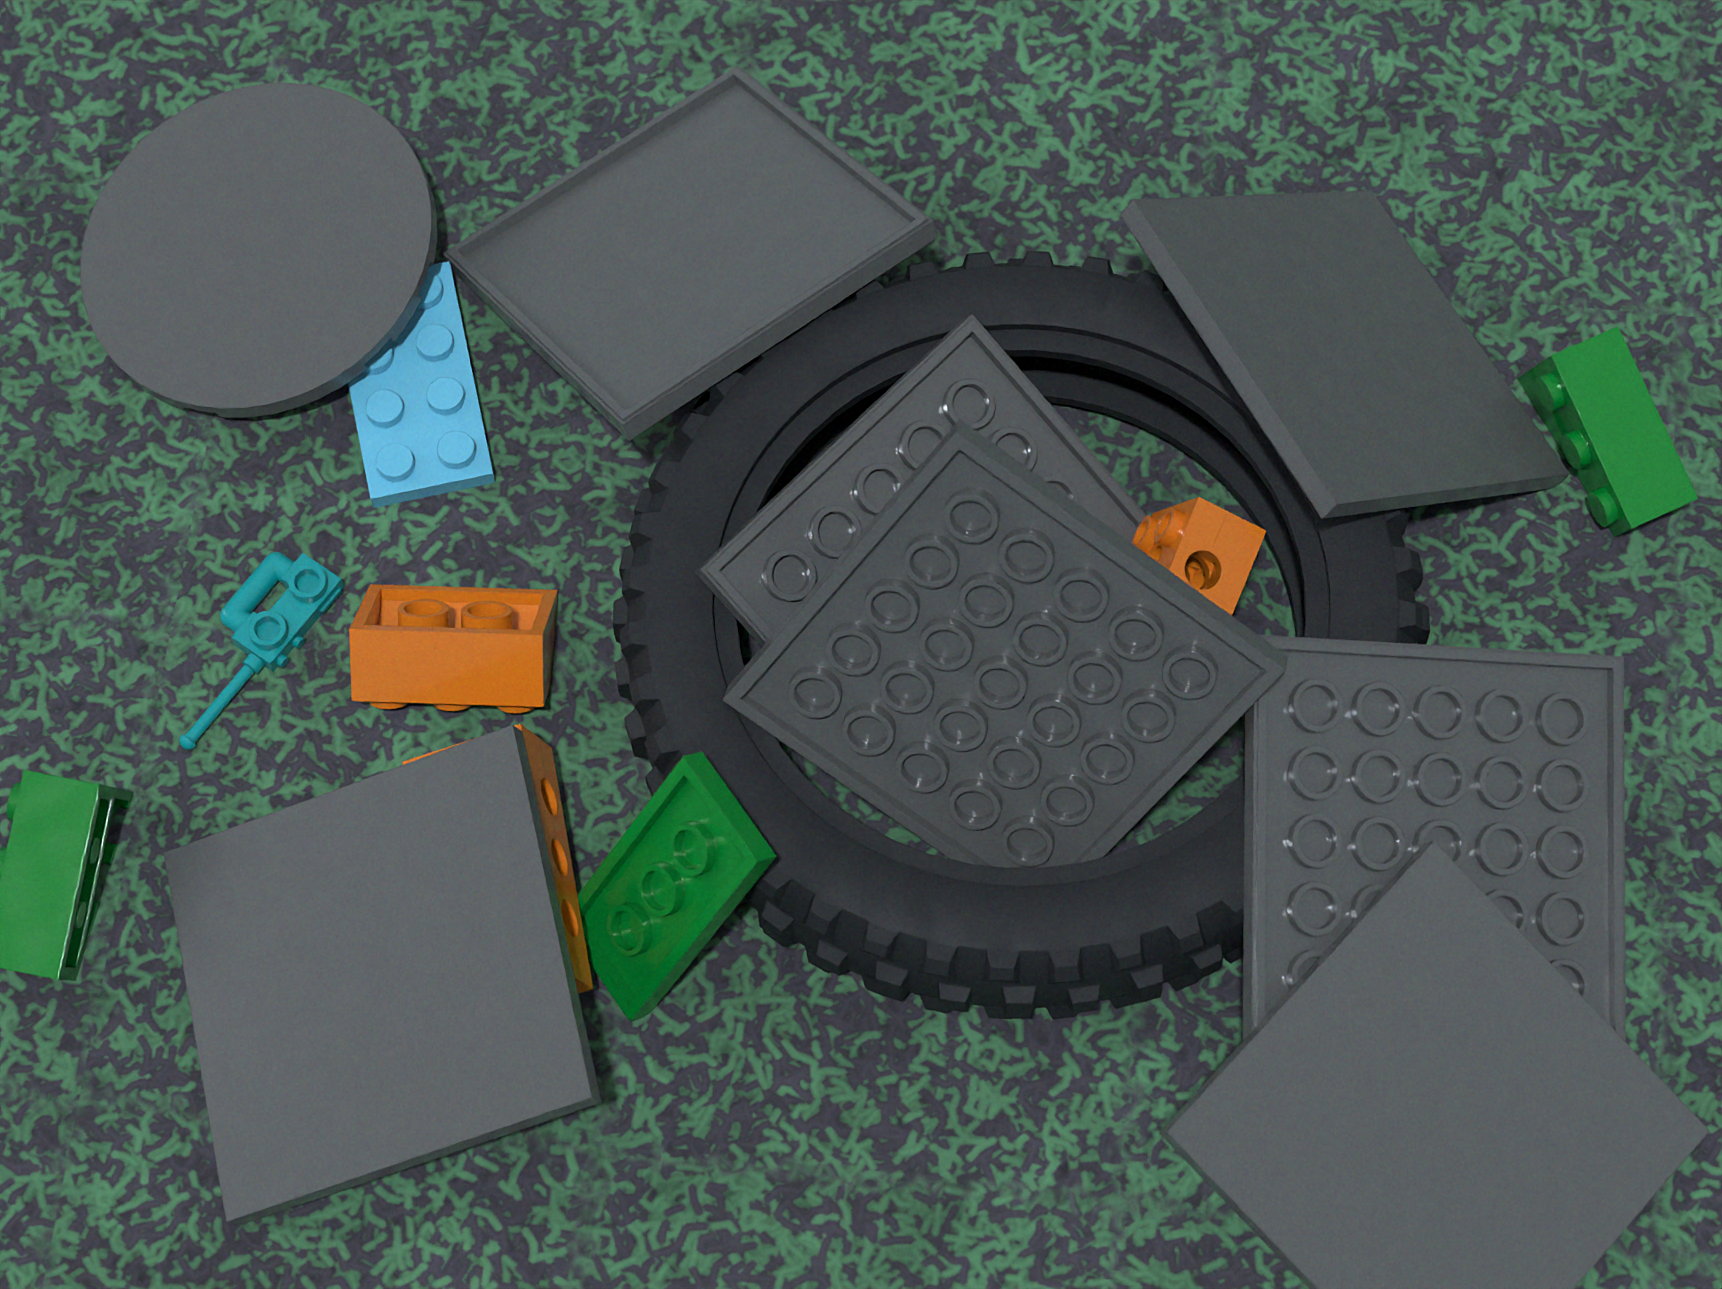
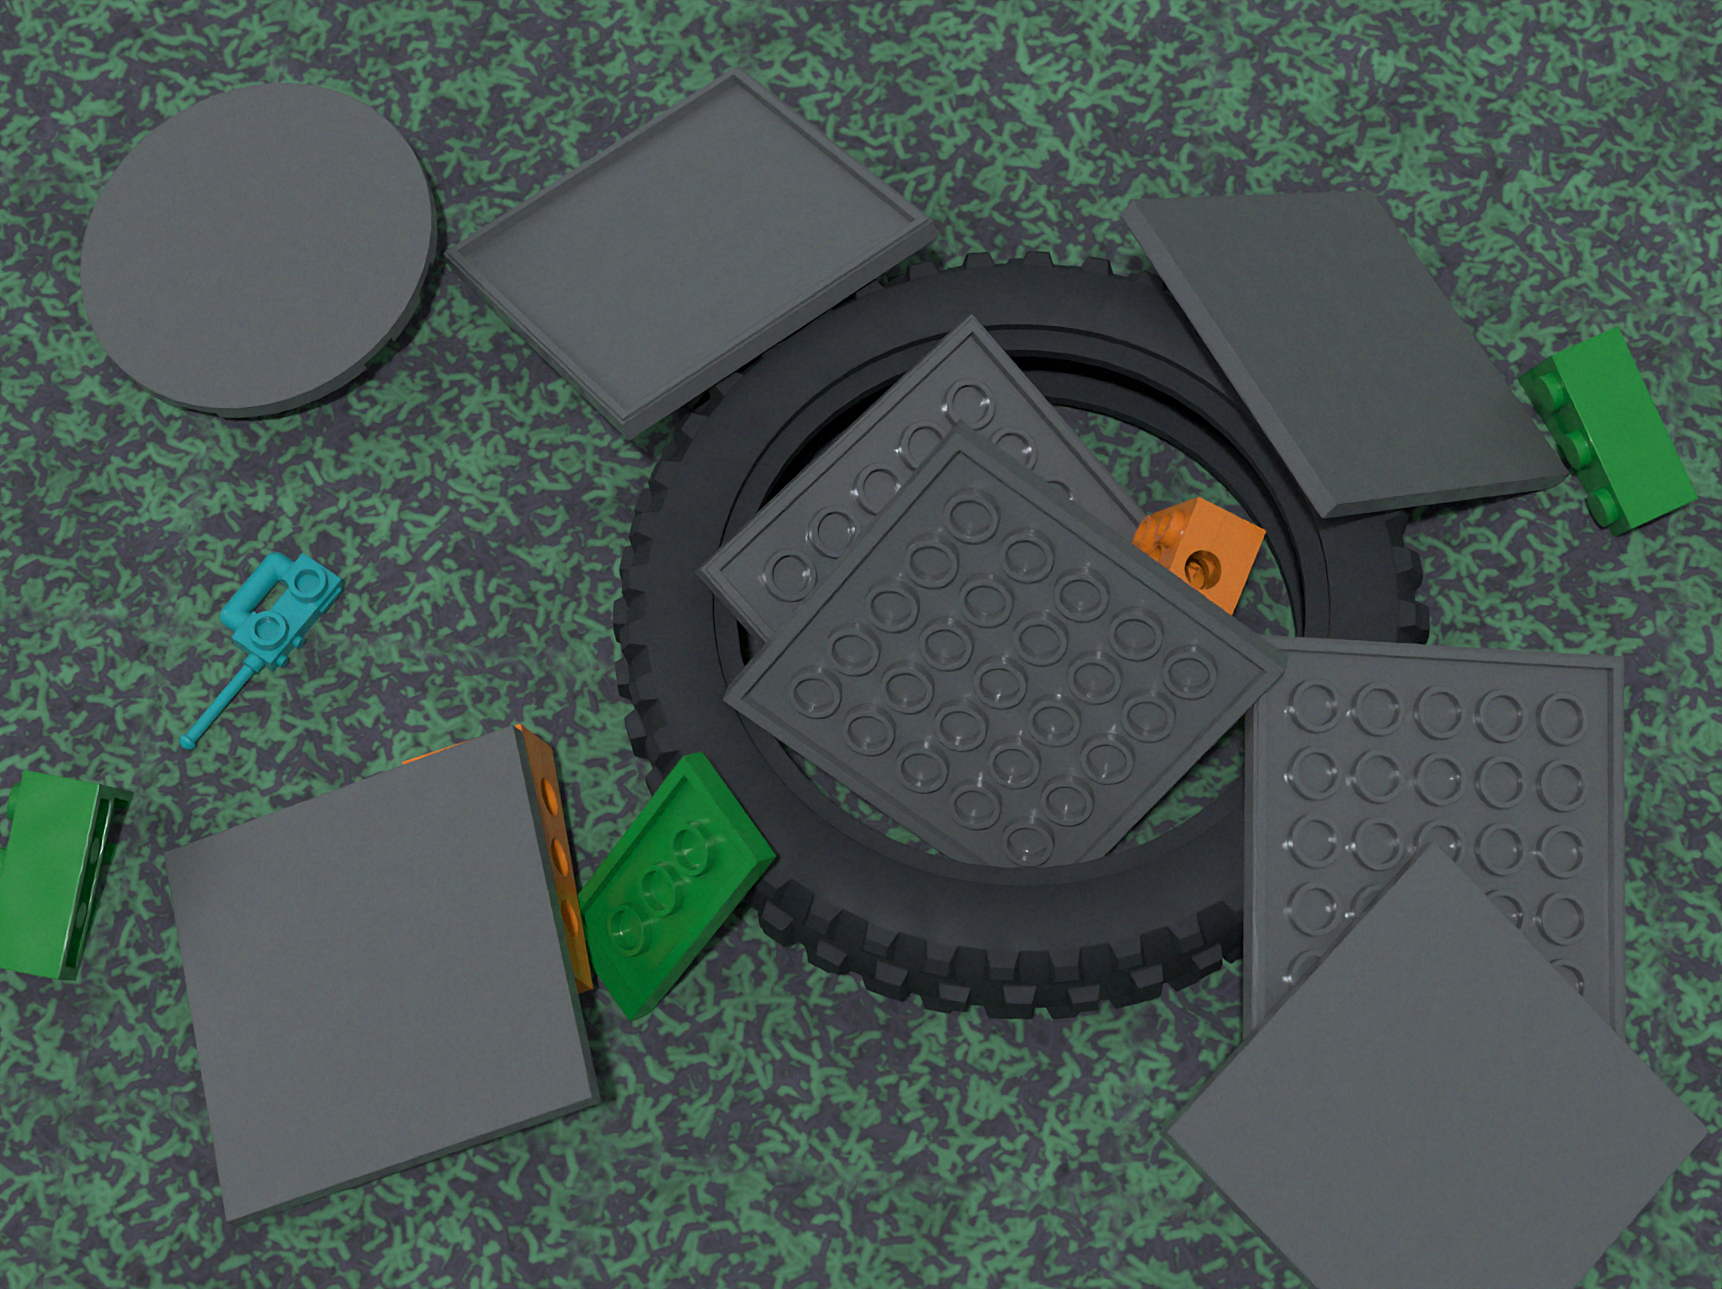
(421, 405): medium azure plate -> none
(453, 647): orange slope -> none

